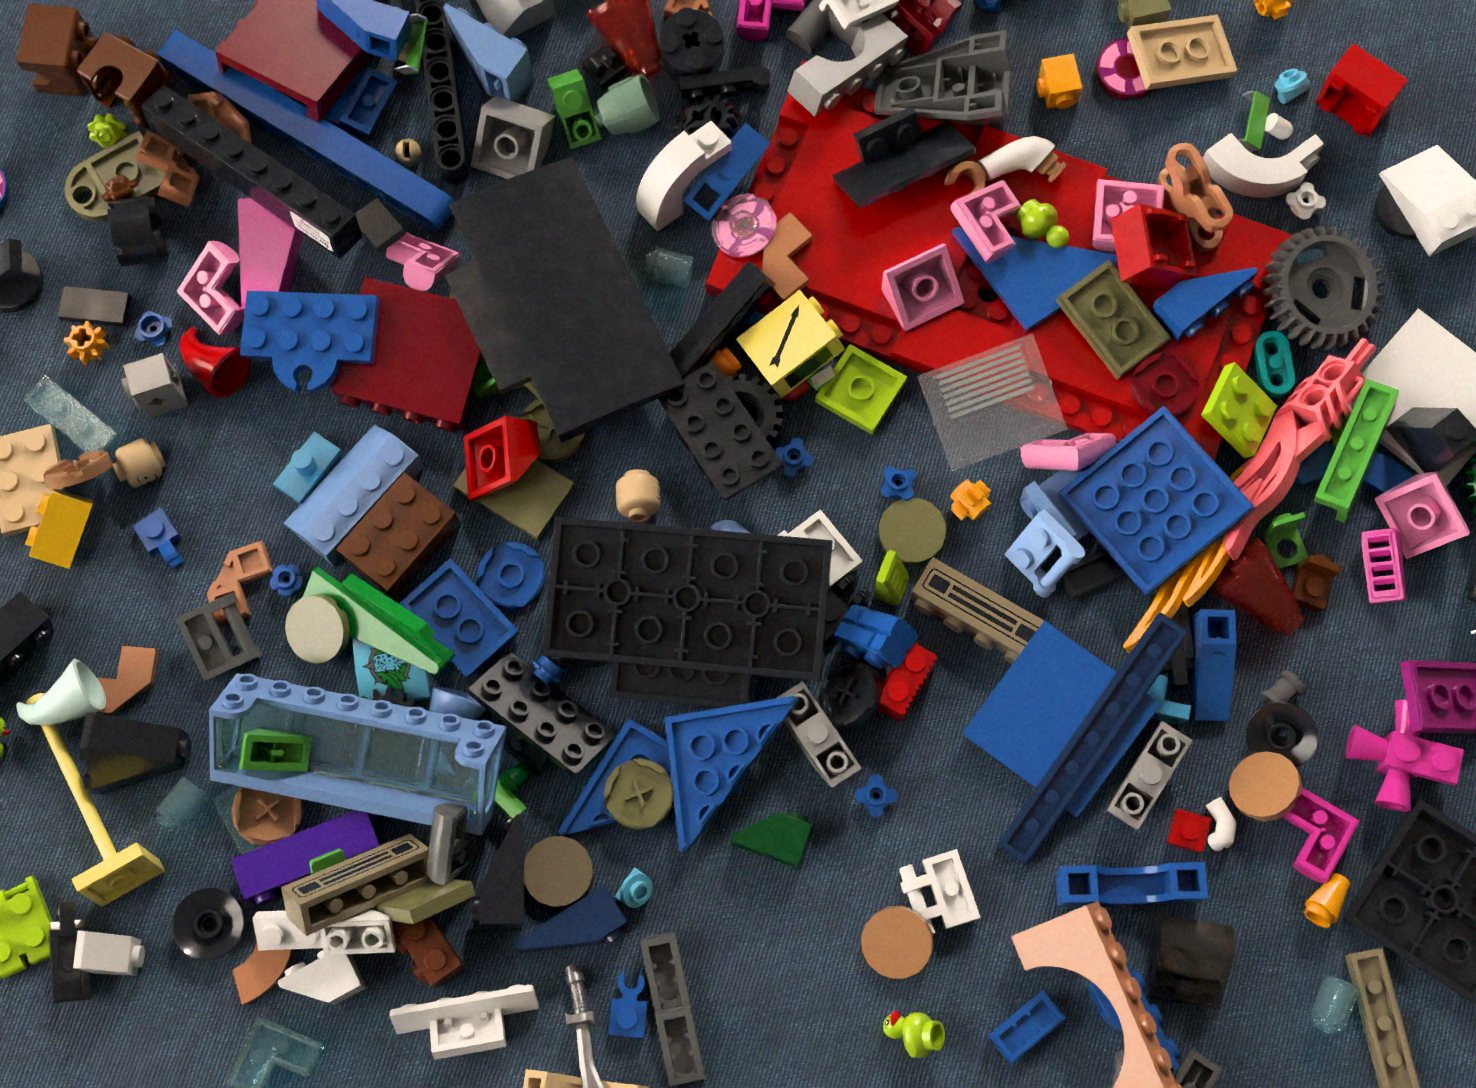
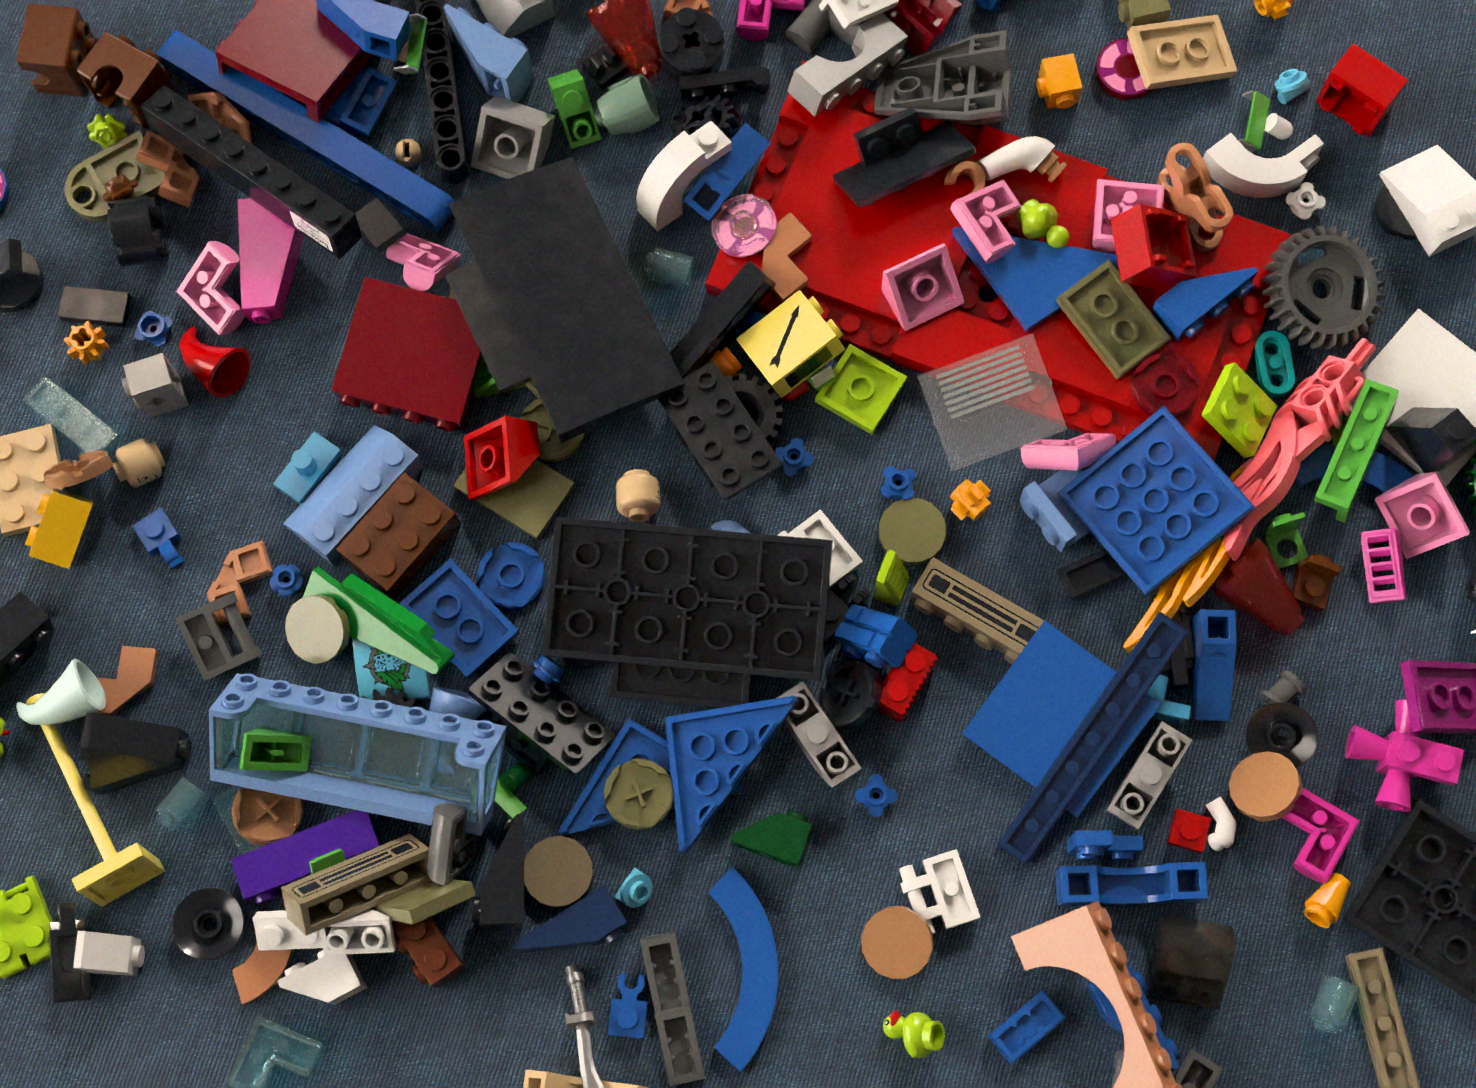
(309, 333): blue plate -> none
(465, 1022): white bracket -> none
(758, 969): none -> blue tile
(1035, 547): light blue plate -> none
(1091, 844): none -> blue plate

